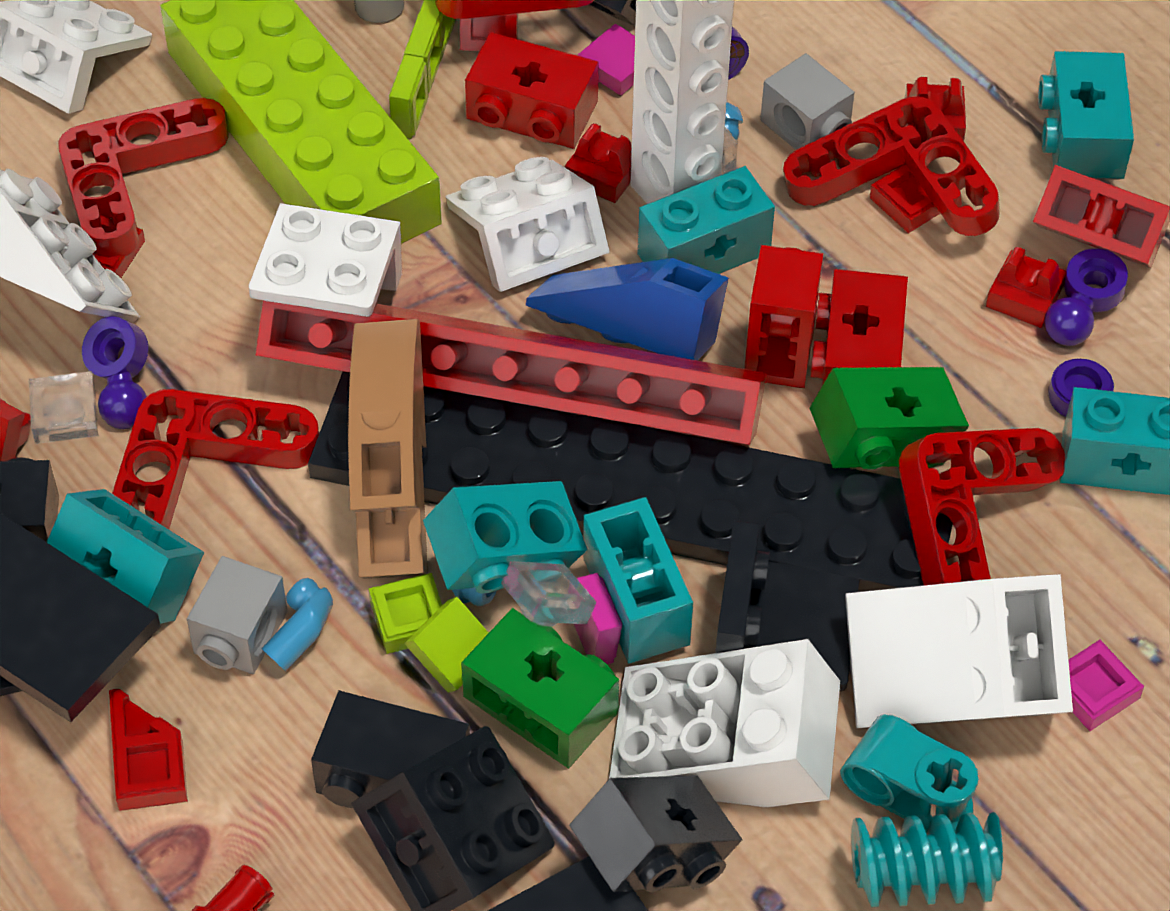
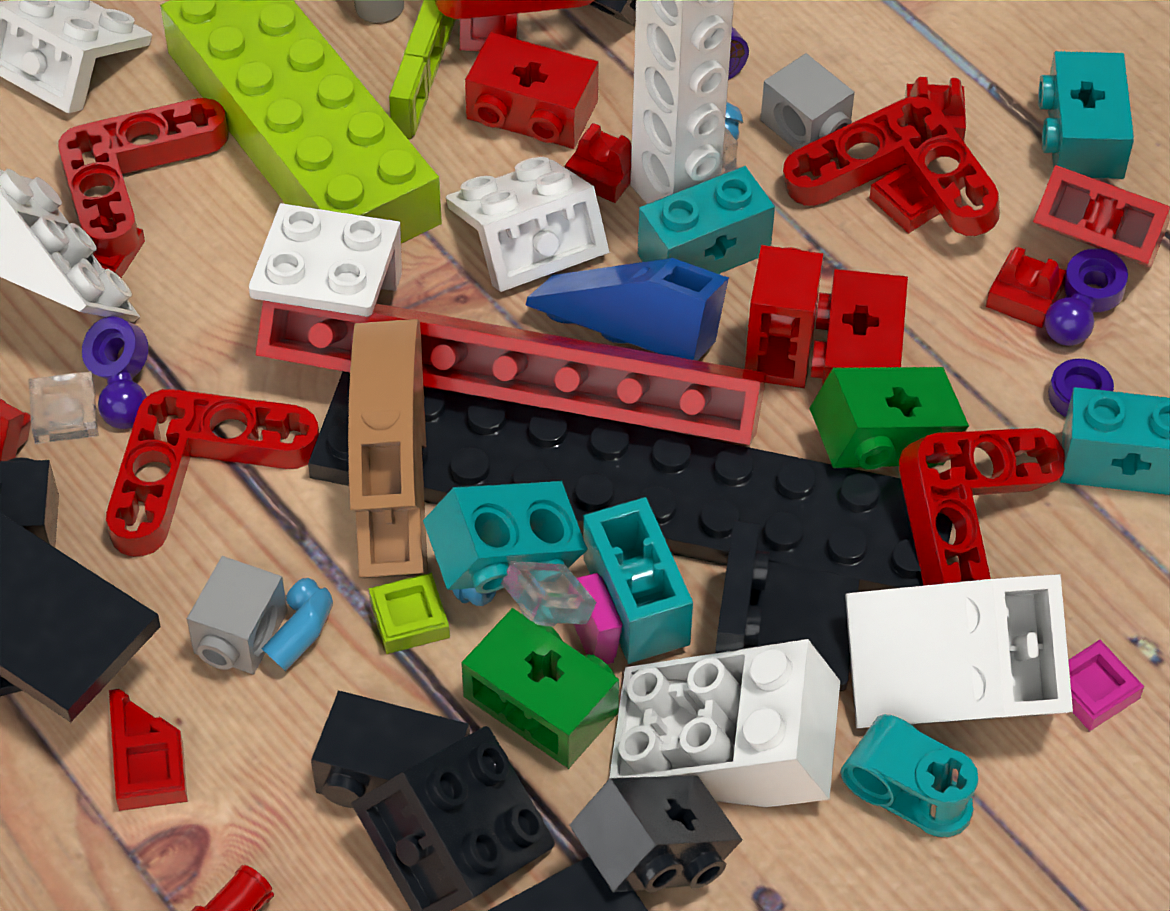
(127, 549): teal brick -> none
(446, 642): lime tile -> none
(616, 58): dark pink tile -> none
(927, 858): teal piece -> none

